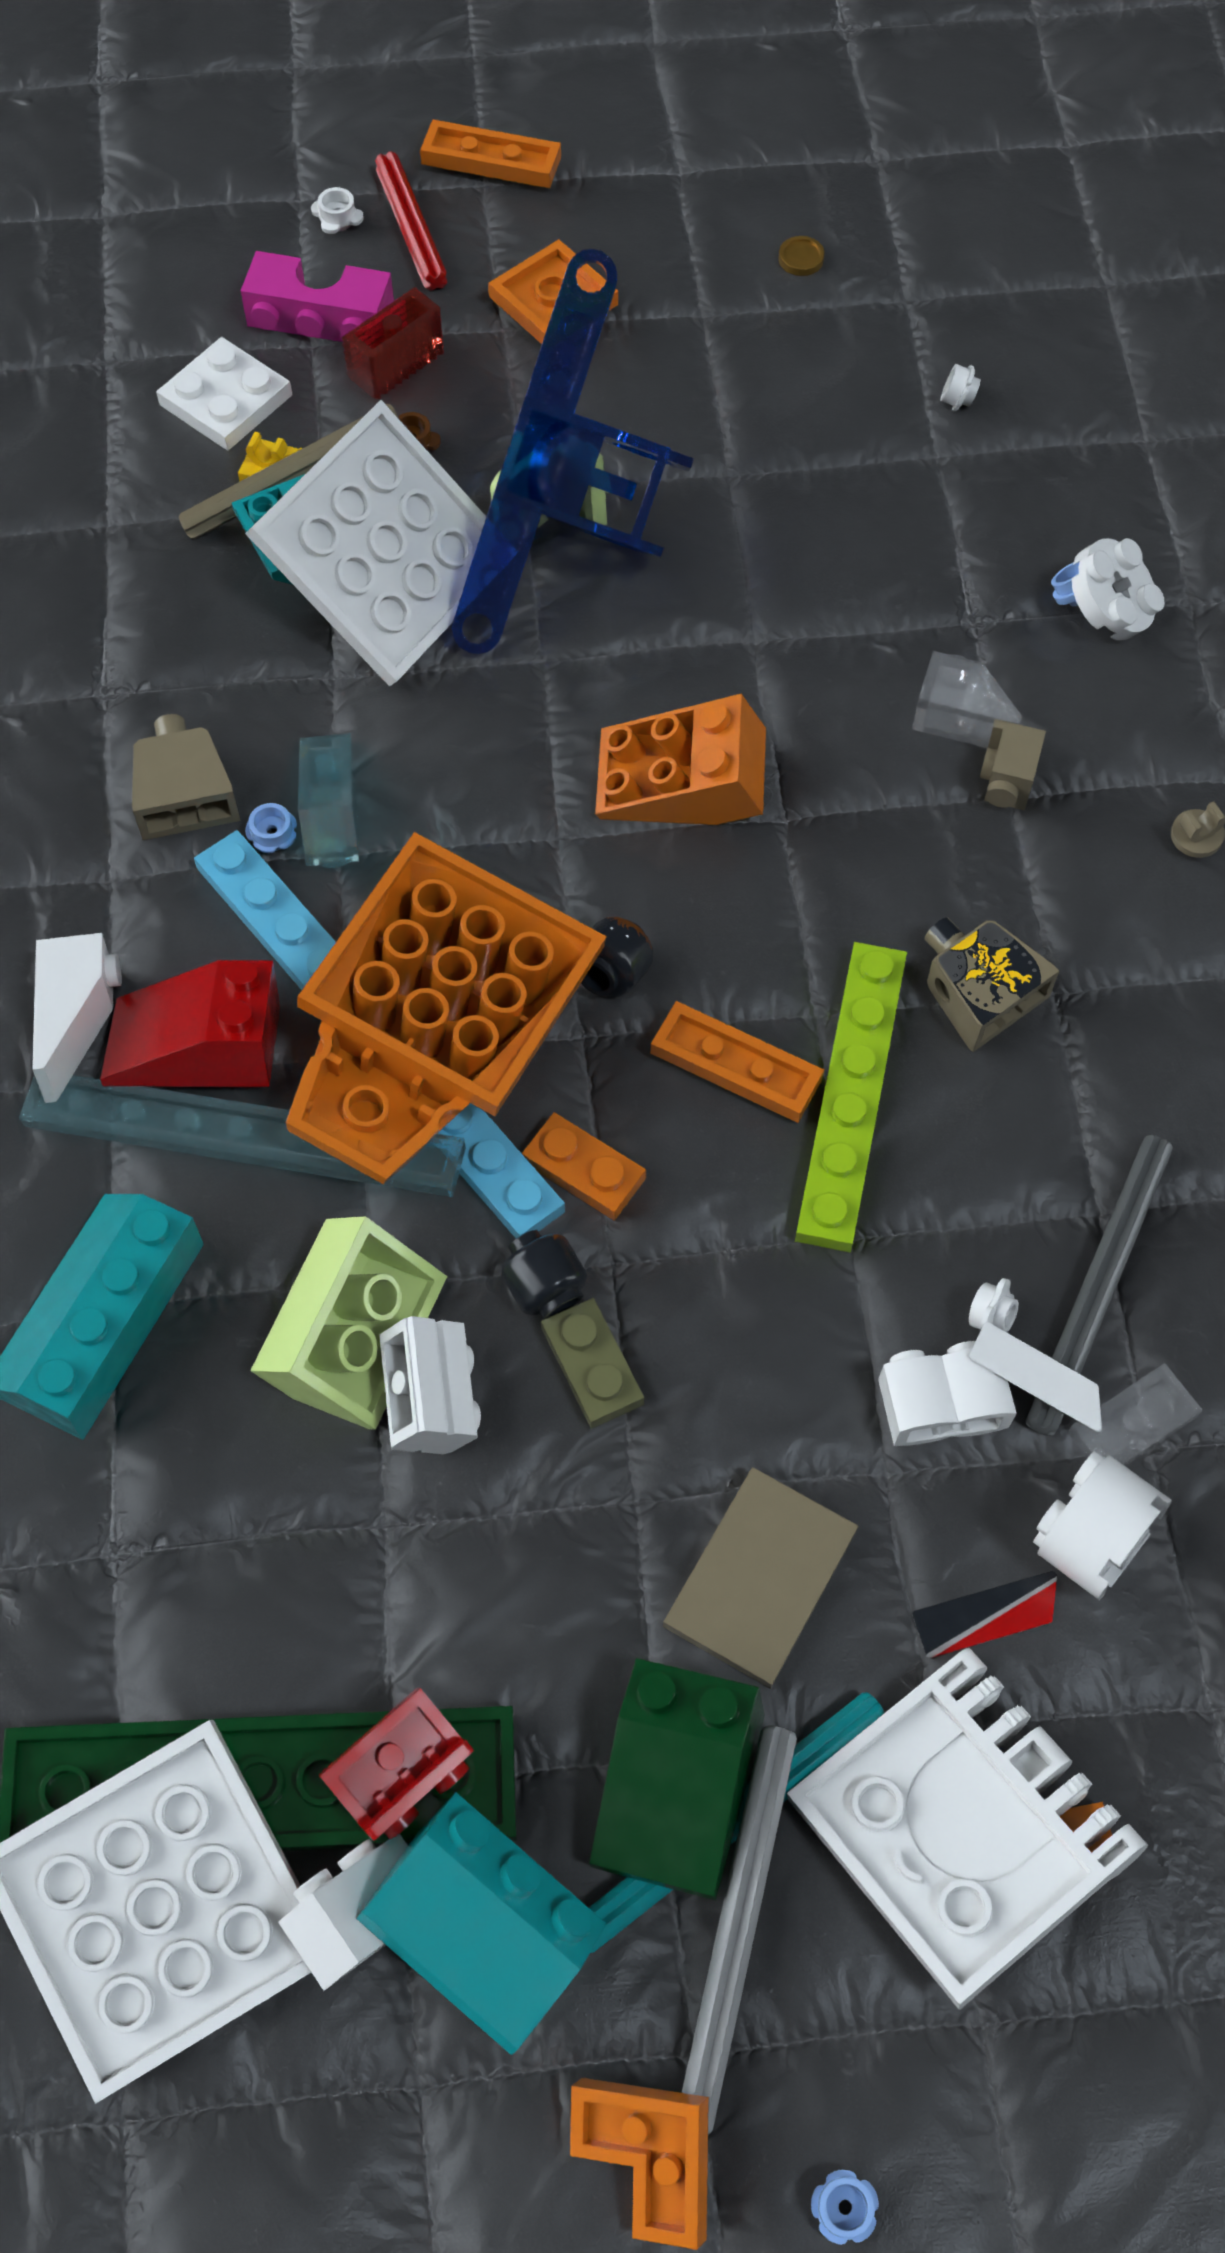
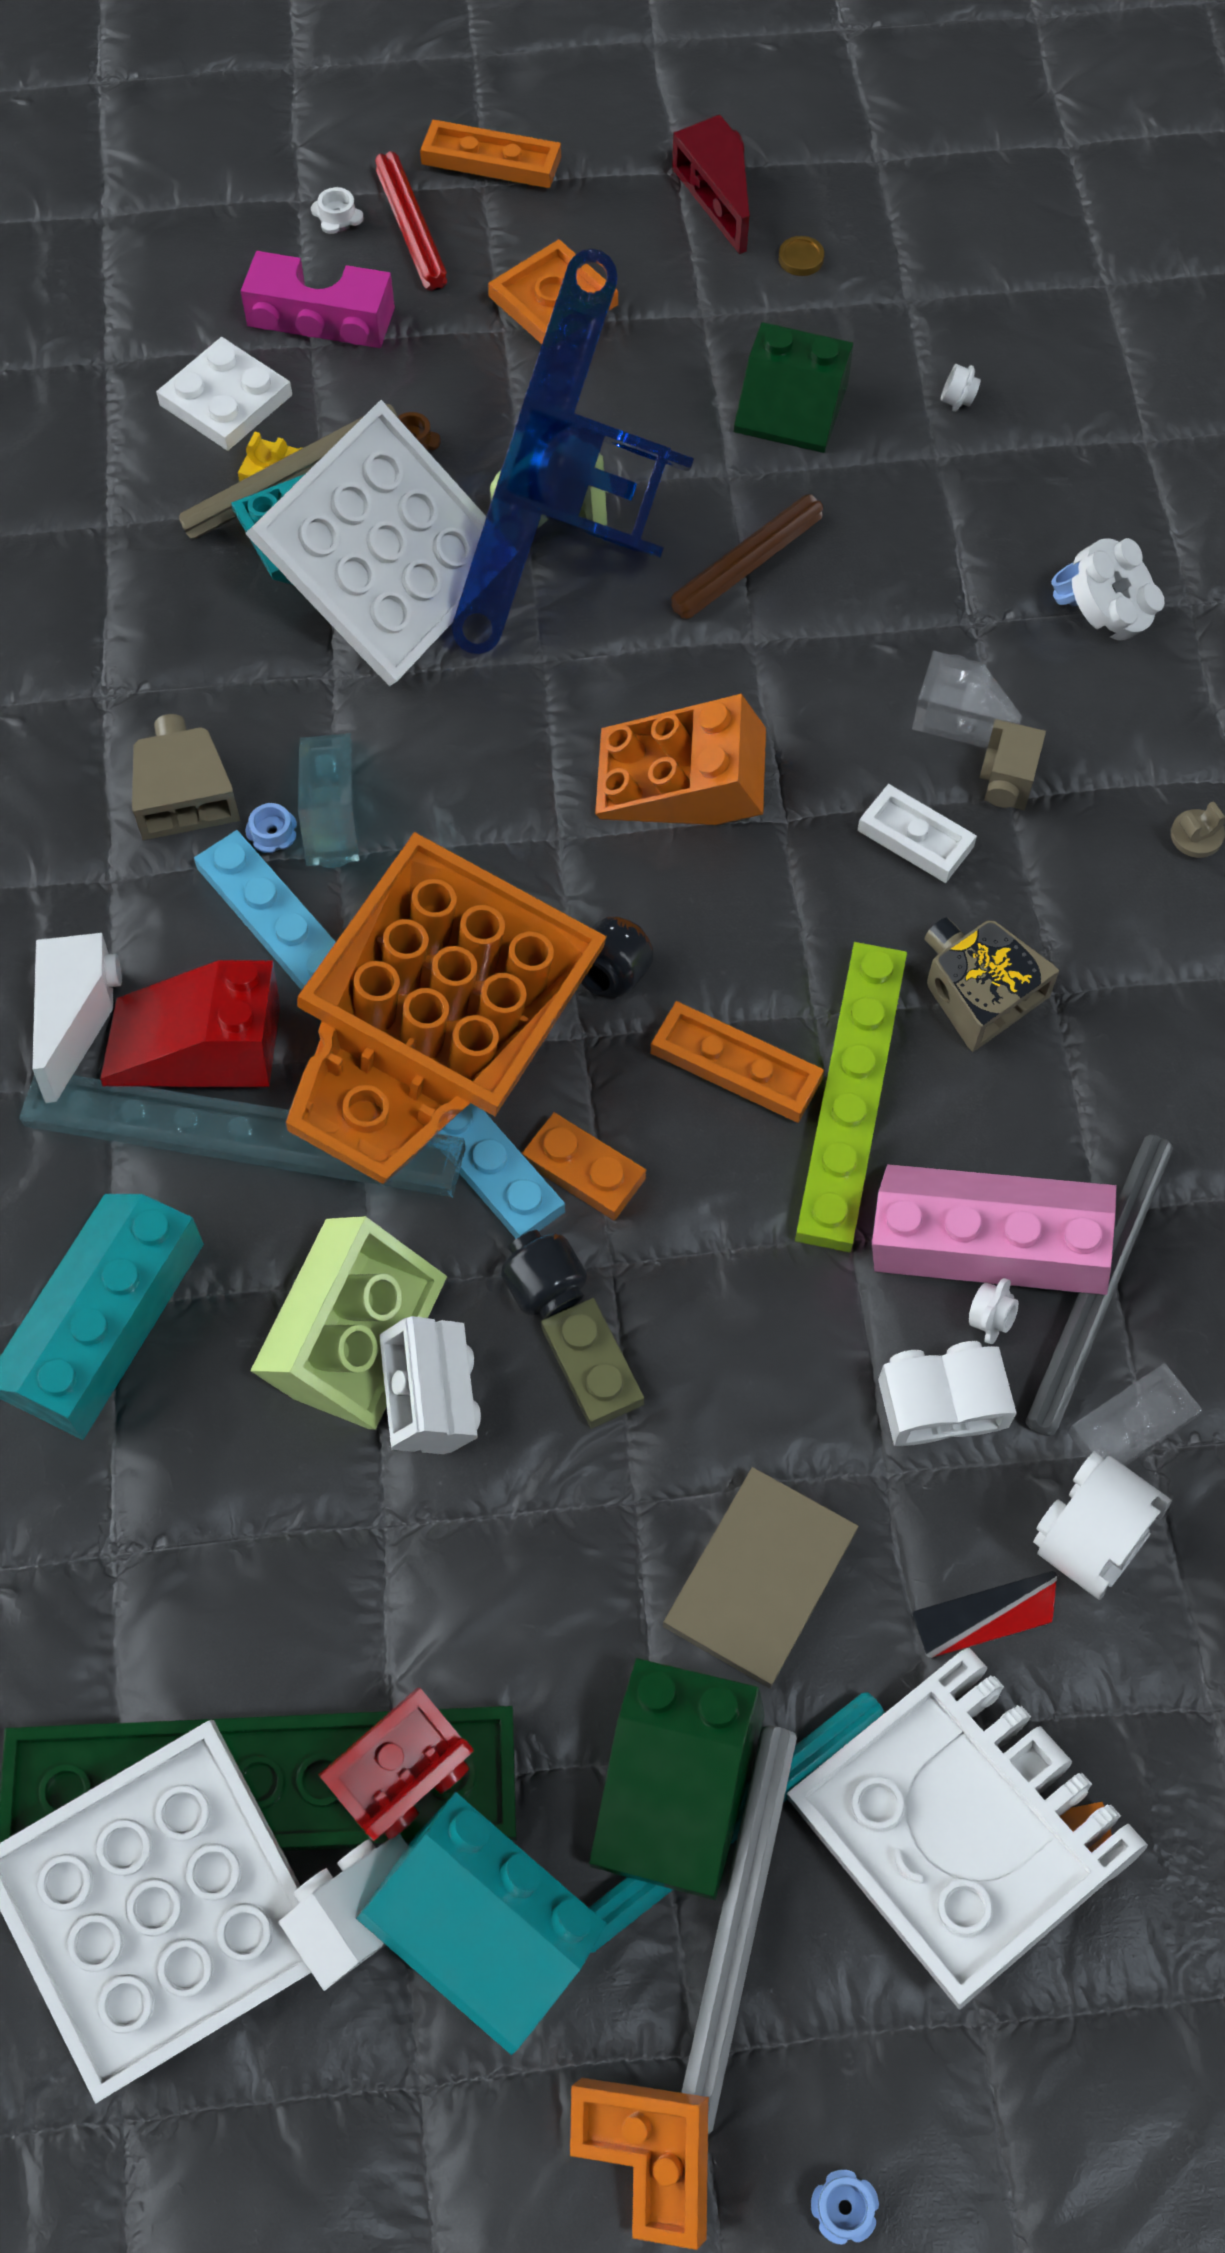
(394, 343): clear red brick -> none
(712, 167): none -> dark red slope
(747, 556): none -> reddish brown axle
(793, 387): none -> dark green slope
(917, 833): none -> white plate
(995, 1229): none -> bright pink slope
(1038, 1375): white sticker -> none

